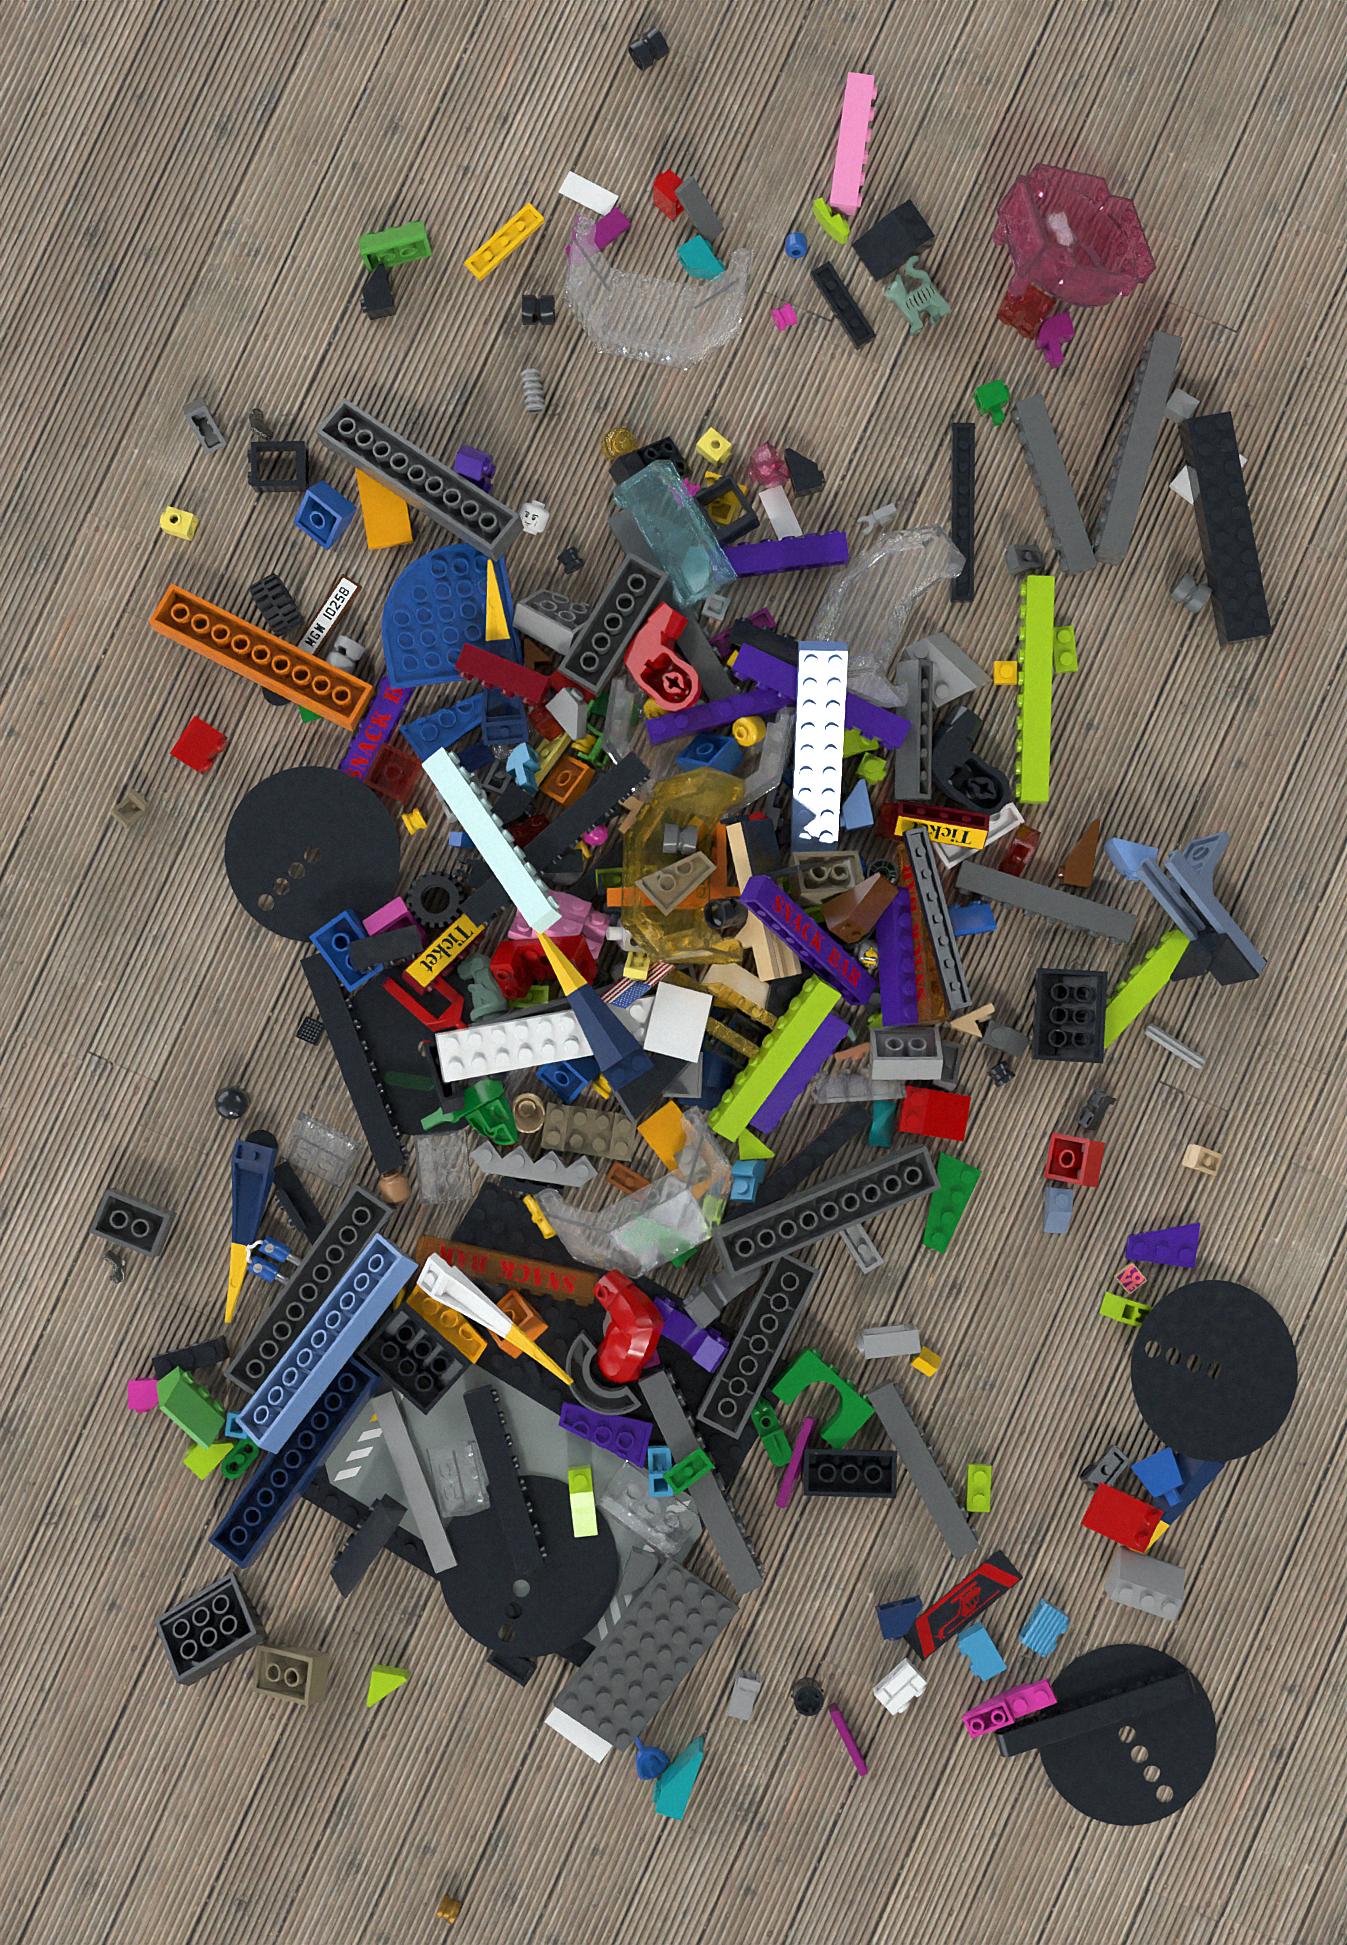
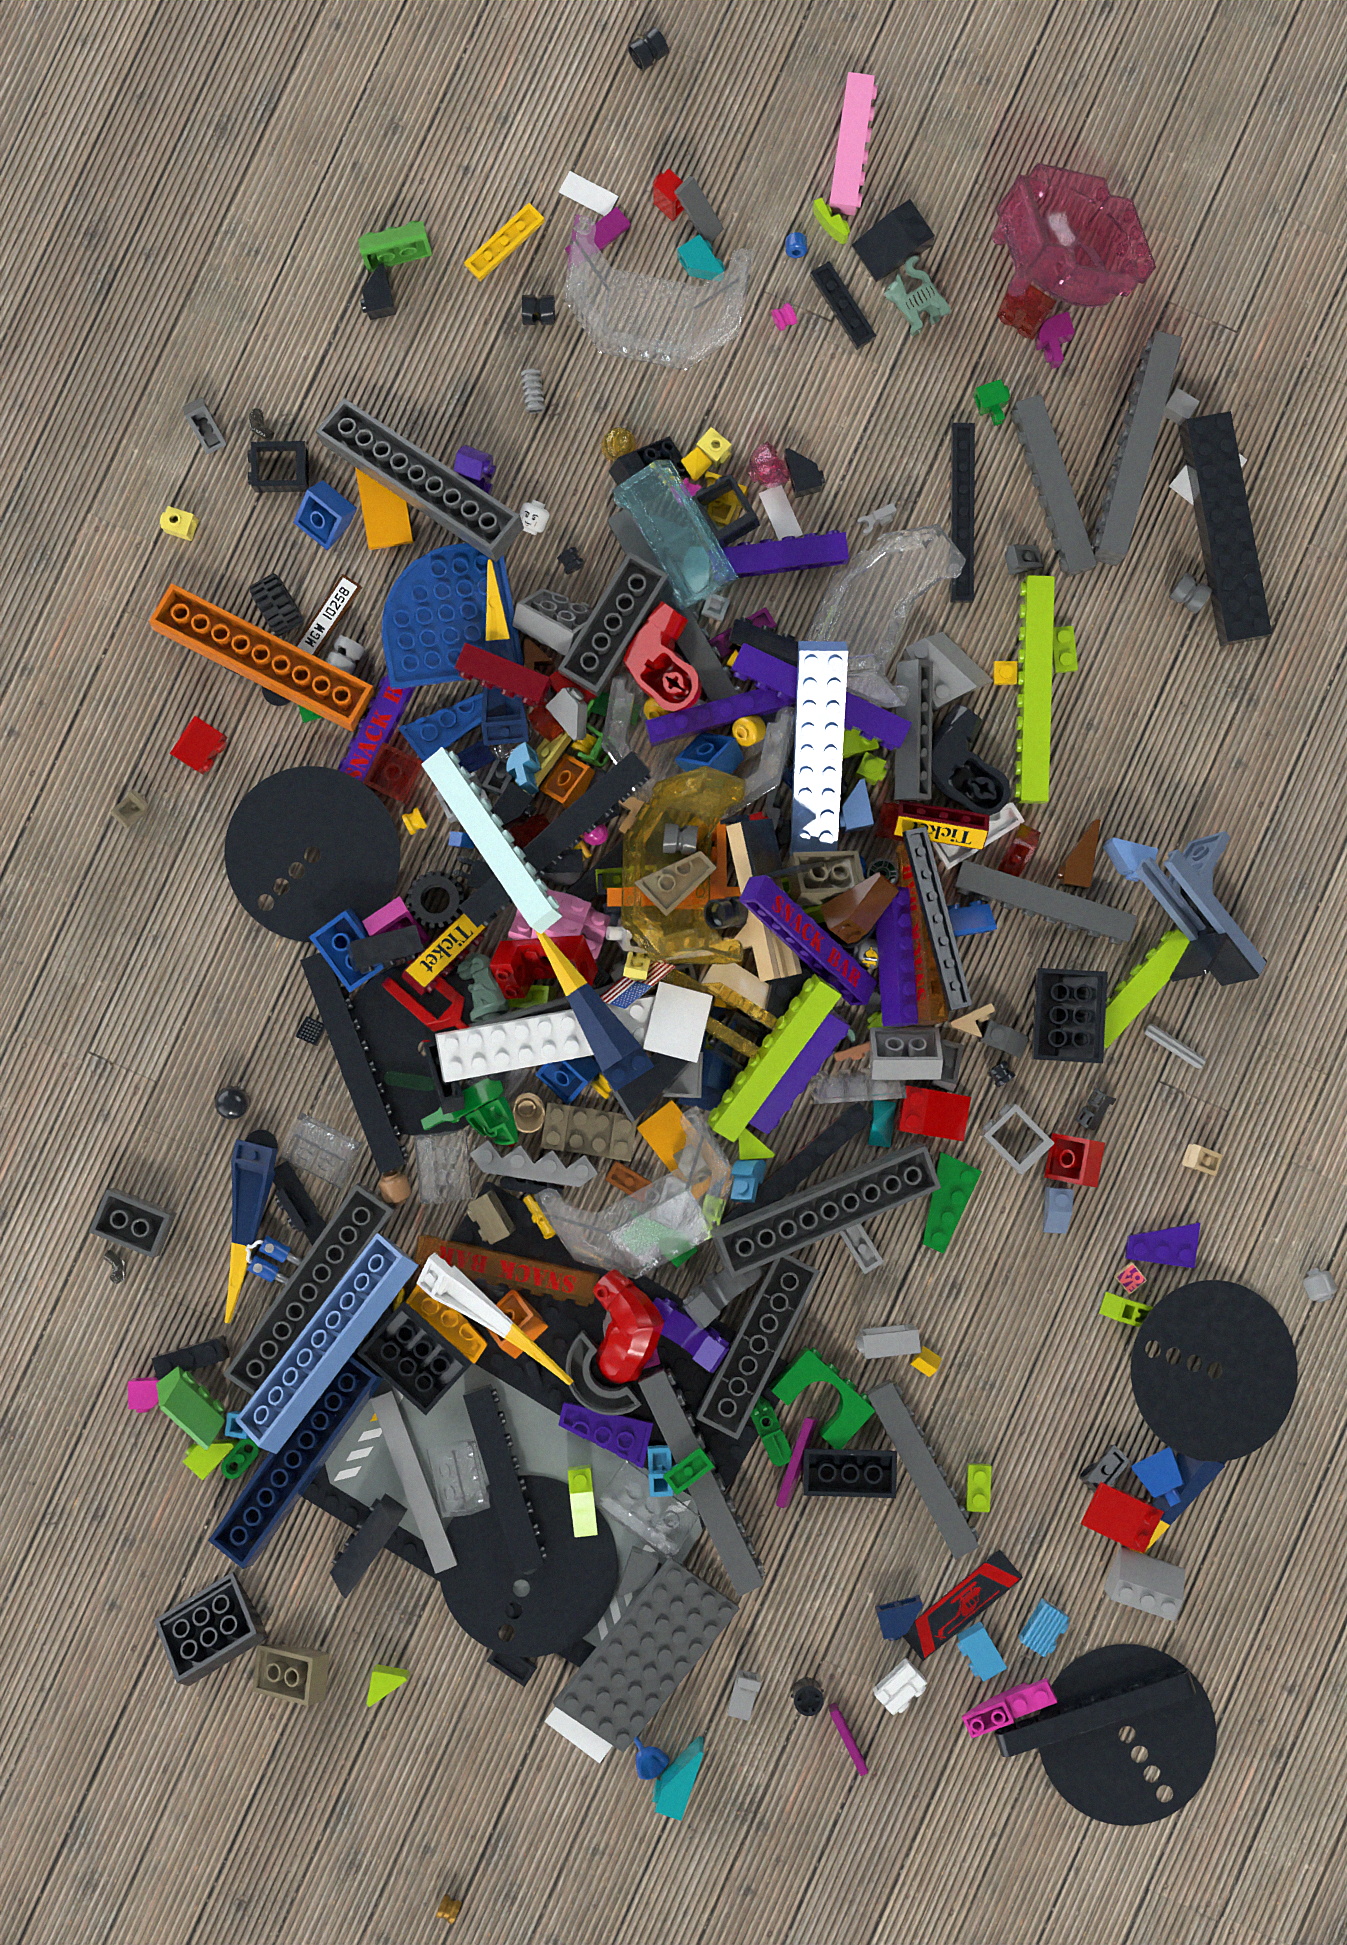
(491, 1217): none -> dark tan slope
(696, 463): none -> yellow slope
(1033, 1154): none -> light grey window
(1319, 1285): none -> light grey head

